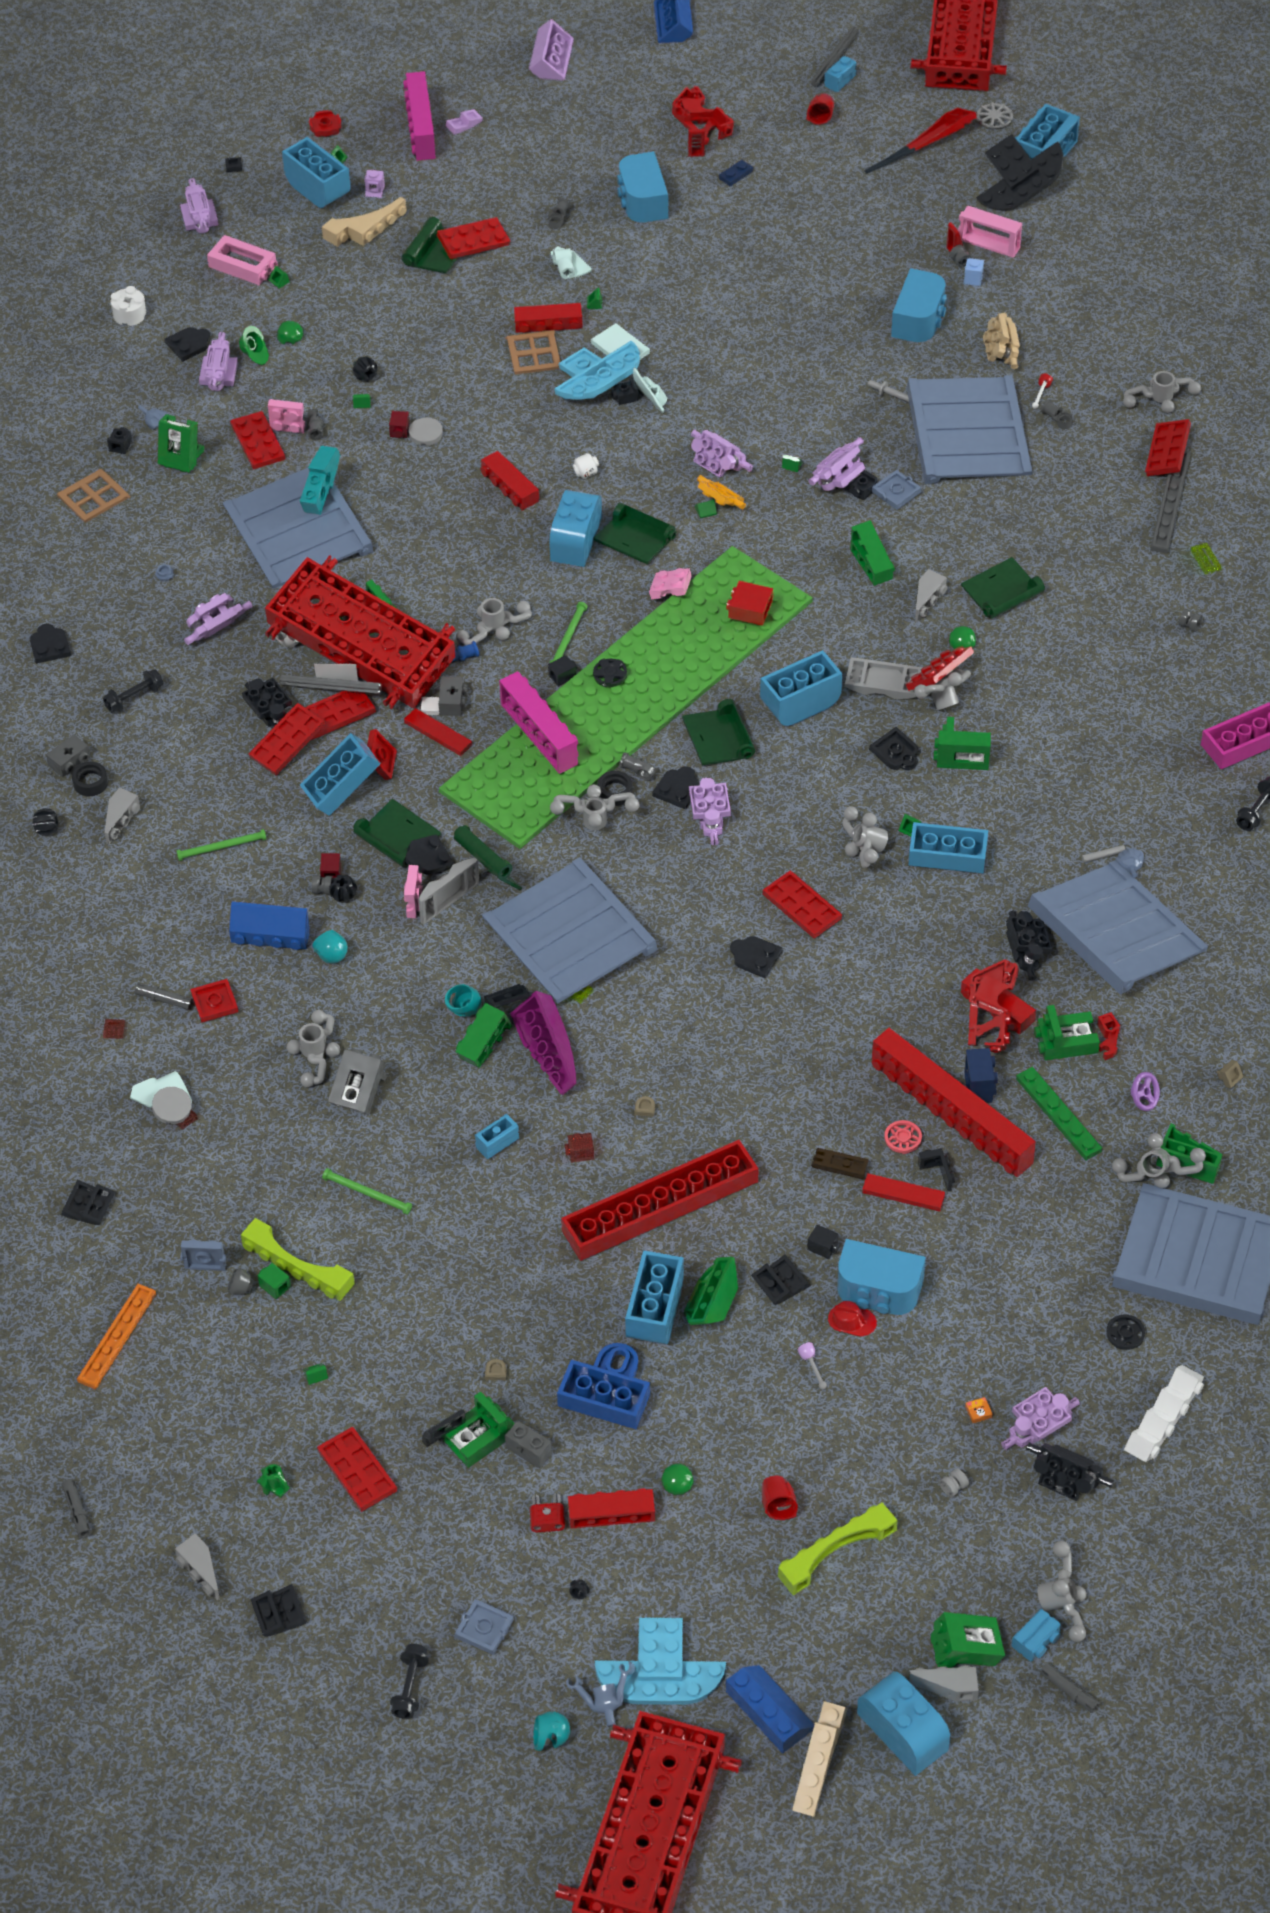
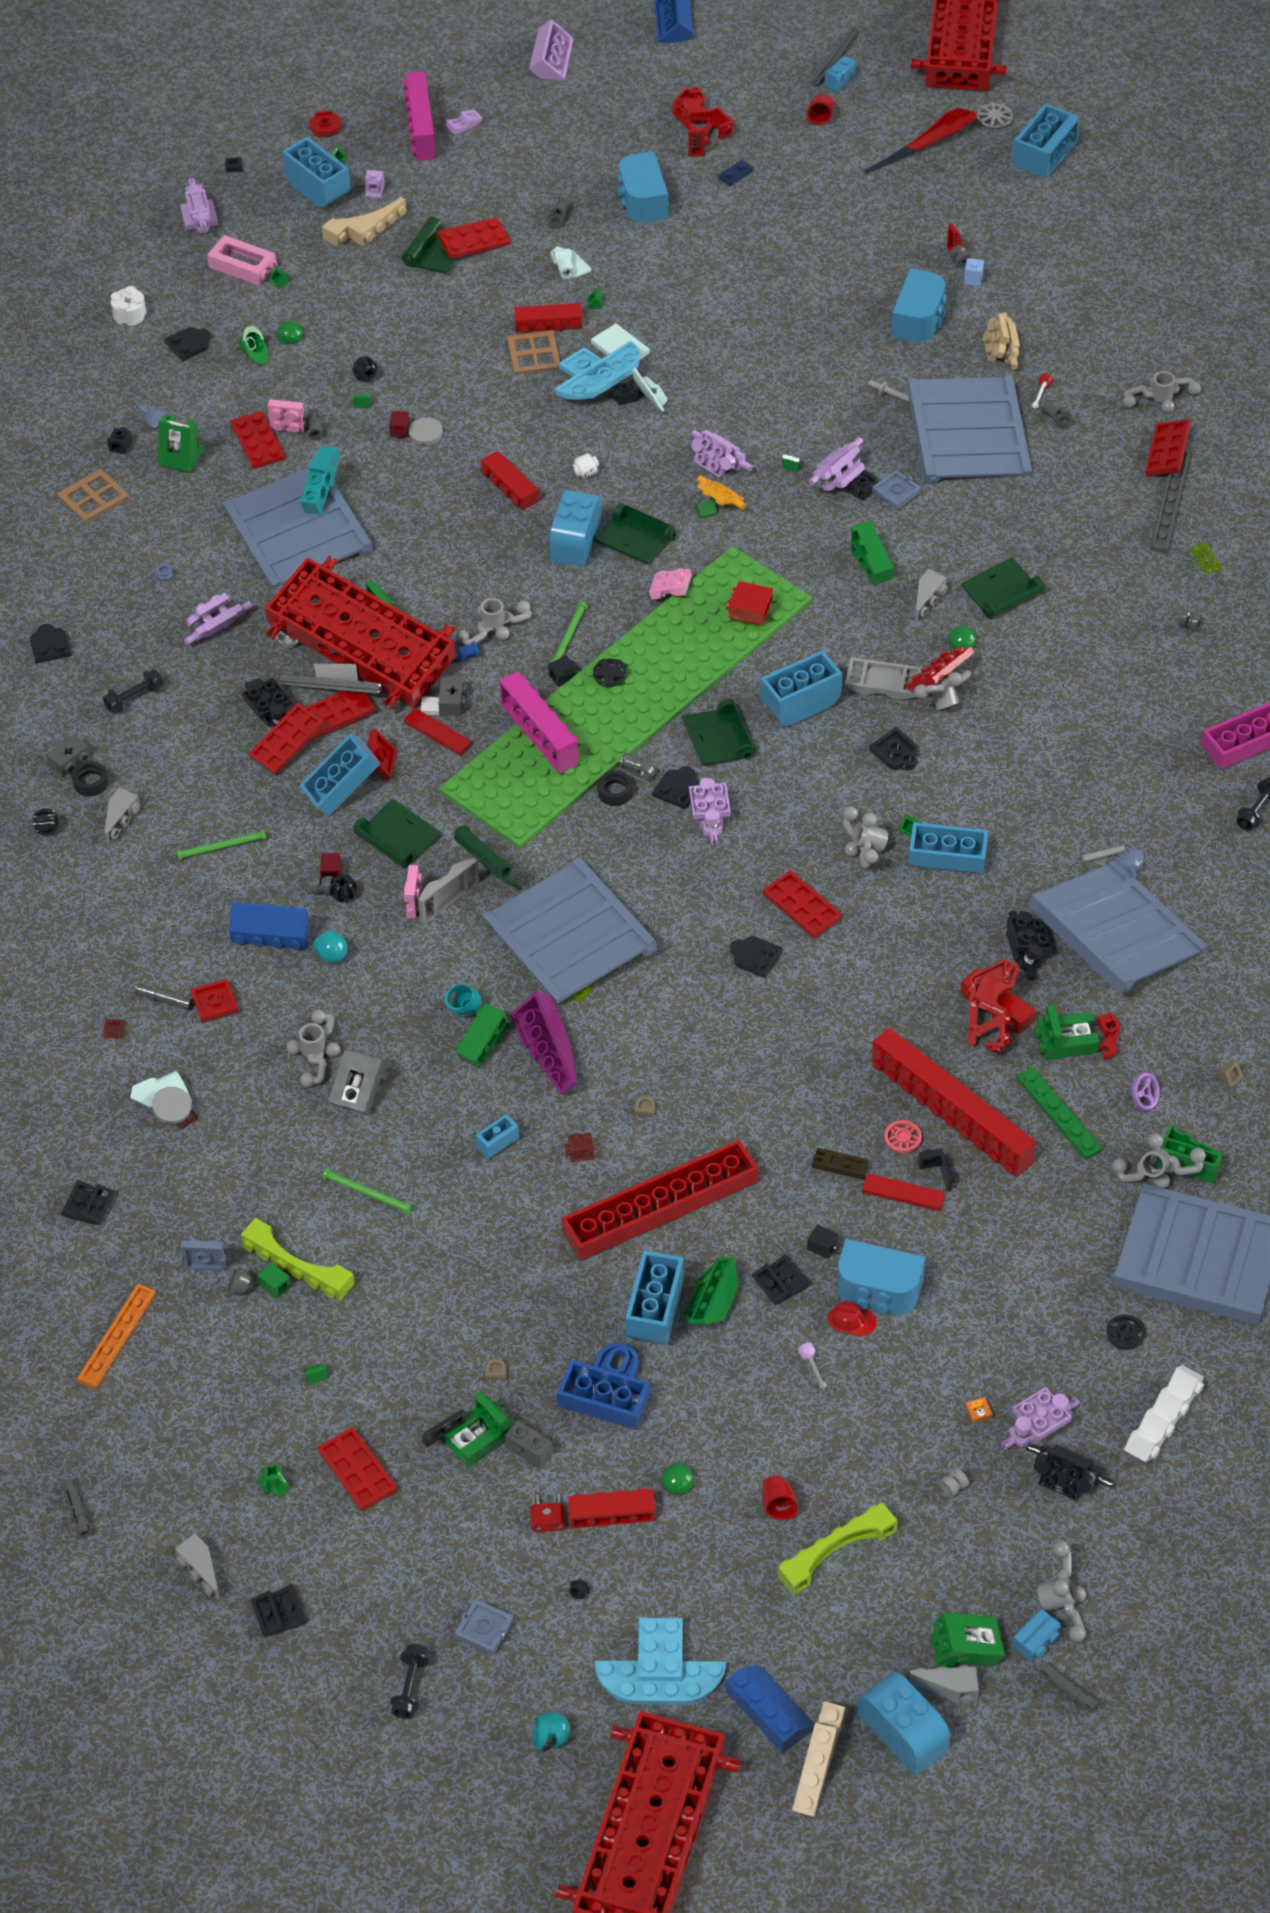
(217, 366): lavender piece -> none
(428, 855): black plate -> none
(507, 996): black slope -> none
(594, 808): light grey wheel -> none
(606, 1696): sand blue piece -> none
(962, 748): green brick -> none
(980, 1074): dark blue brick -> none
(986, 239): bright pink piece -> none
(1020, 174): black plate -> none

